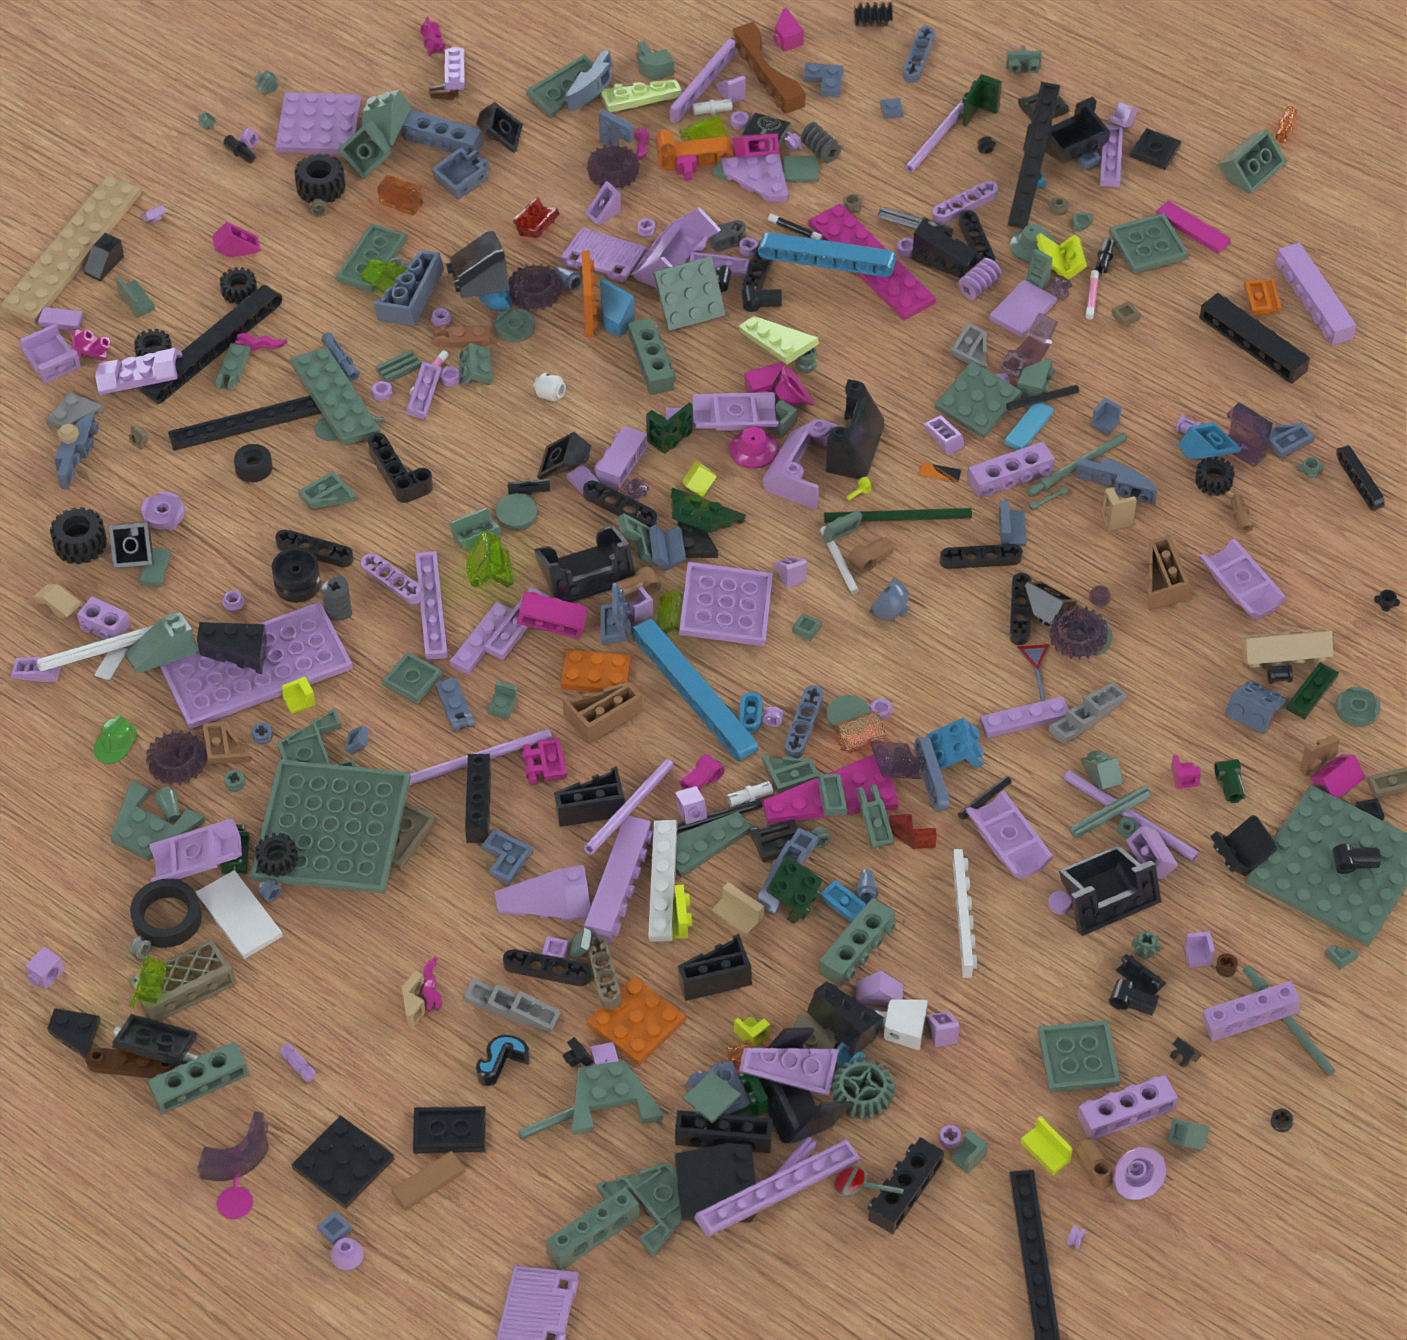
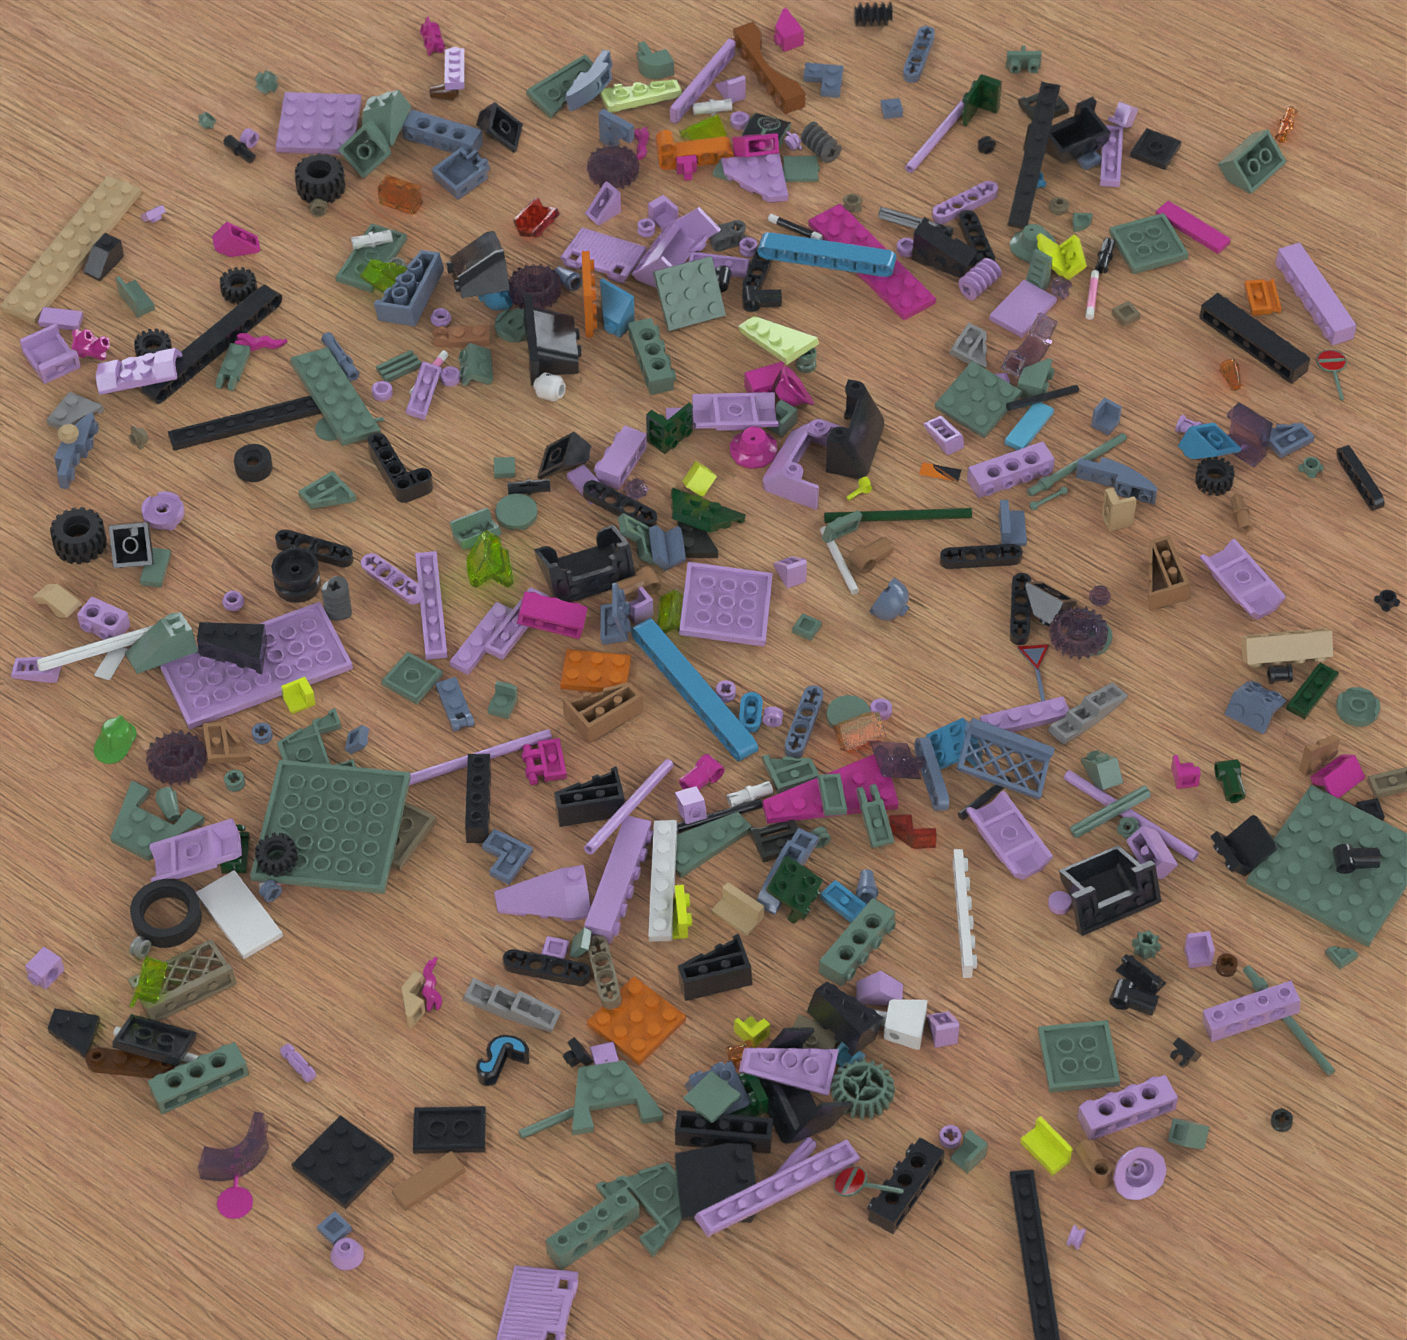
(371, 239): none -> white pin
(504, 467): none -> sand green tile
(550, 341): none -> black windscreen
(662, 211): none -> lavender panel
(726, 685): none -> lavender bush
(1005, 741): none -> sand blue fence
(1230, 371): none -> clear orange cone
(1333, 362): none -> piece

